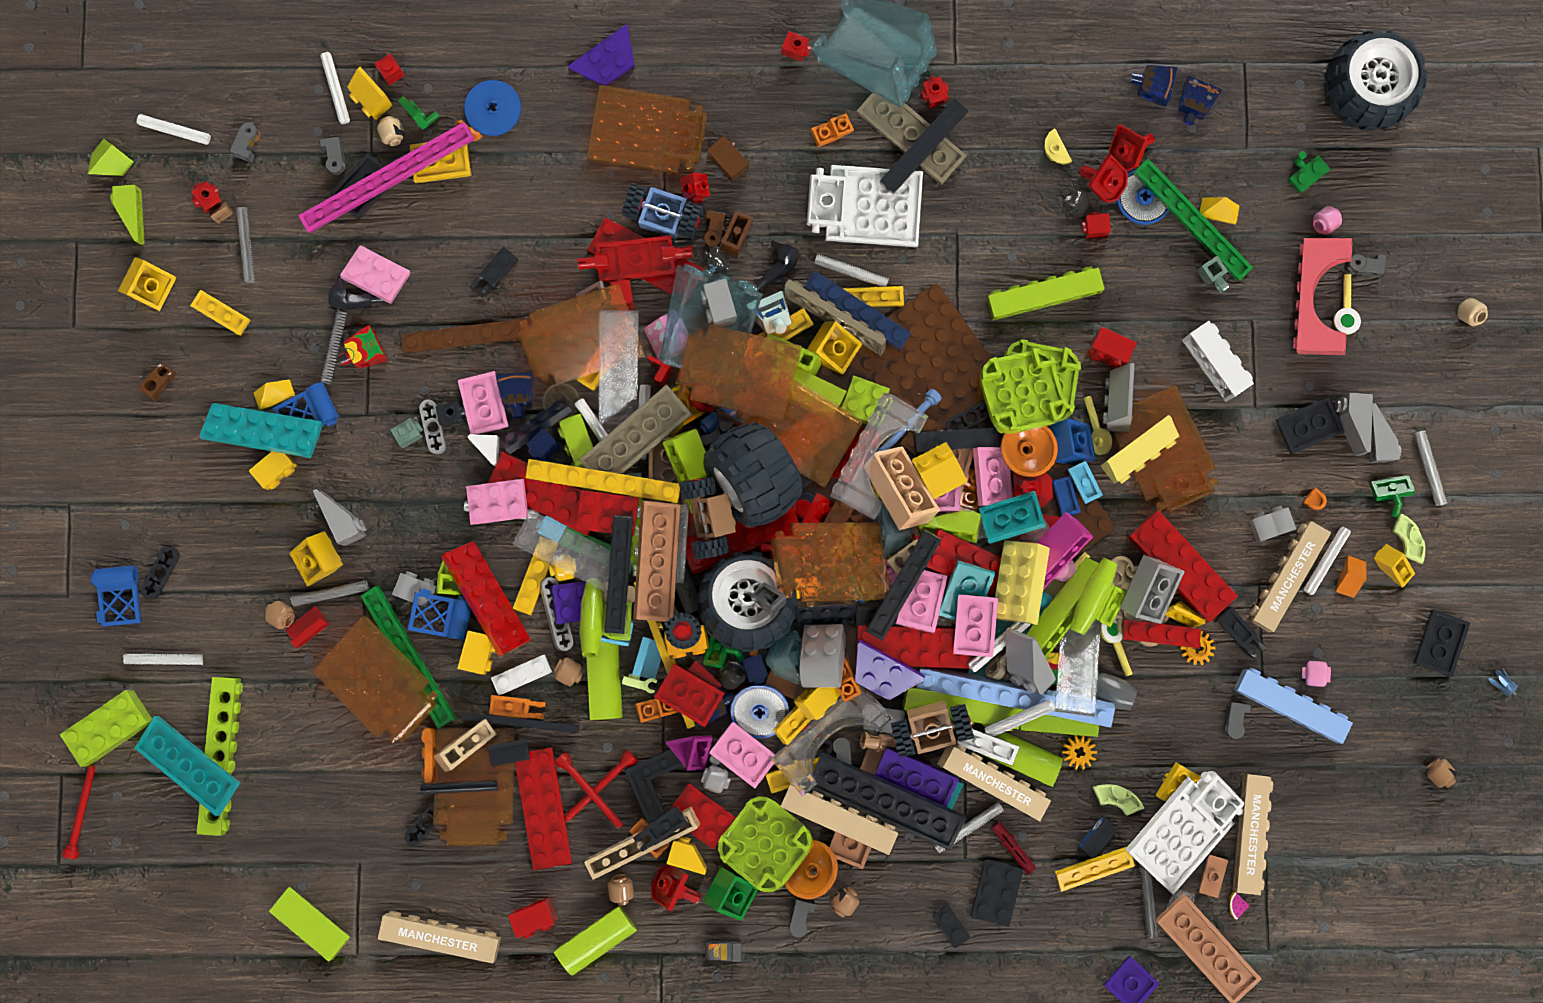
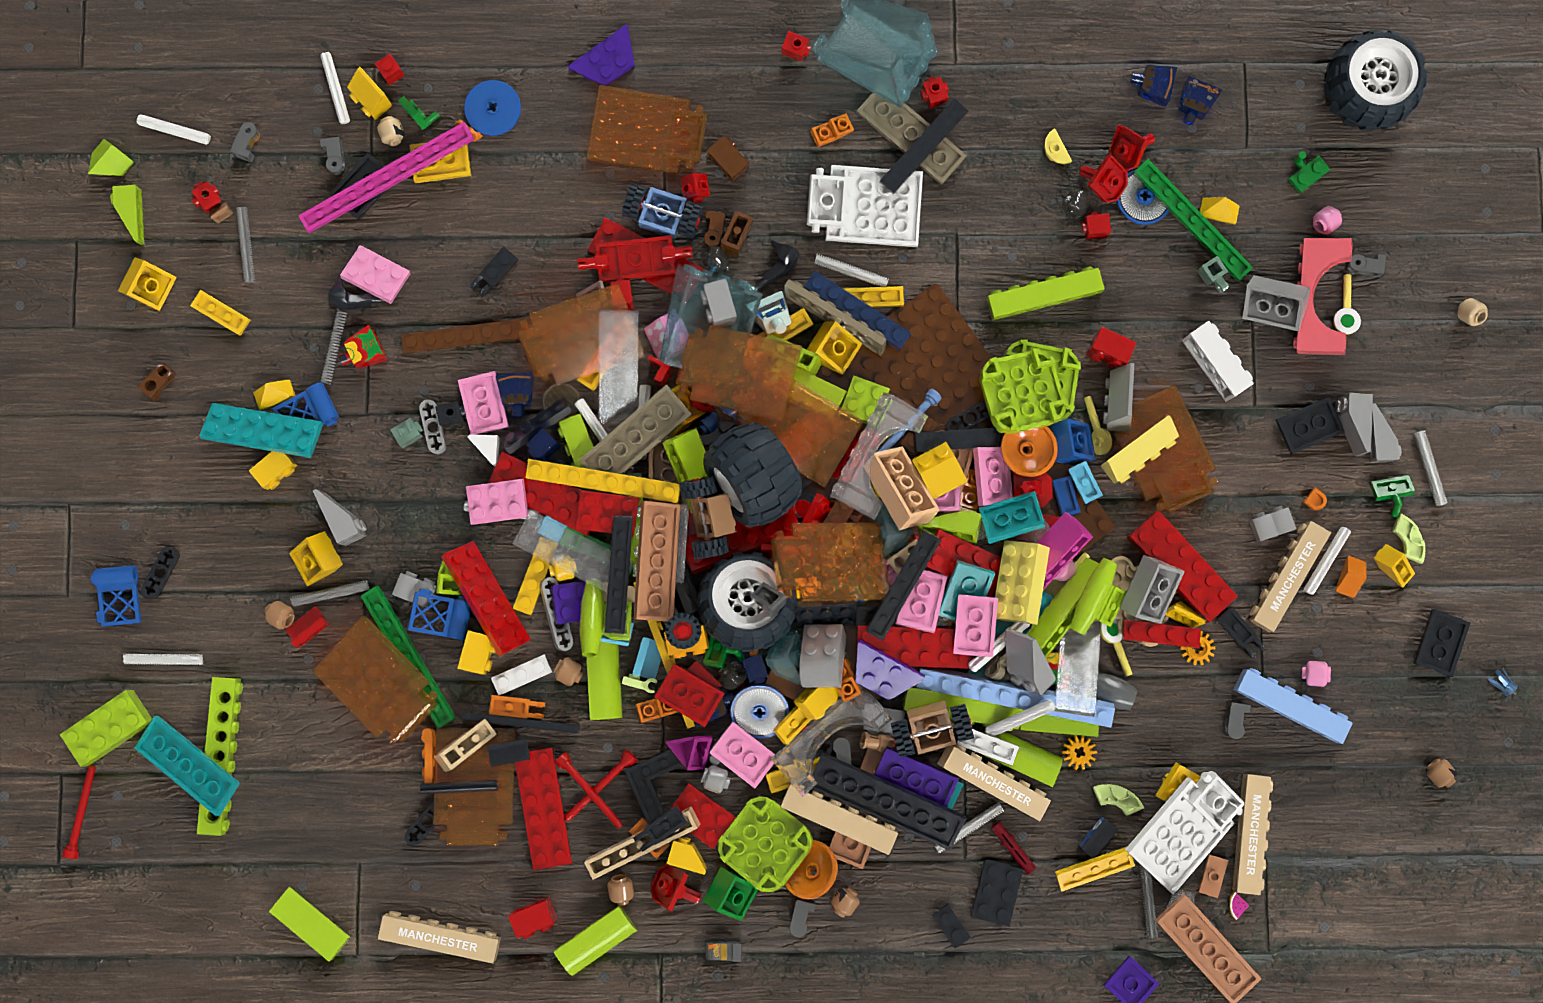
(1275, 303): none -> light grey slope

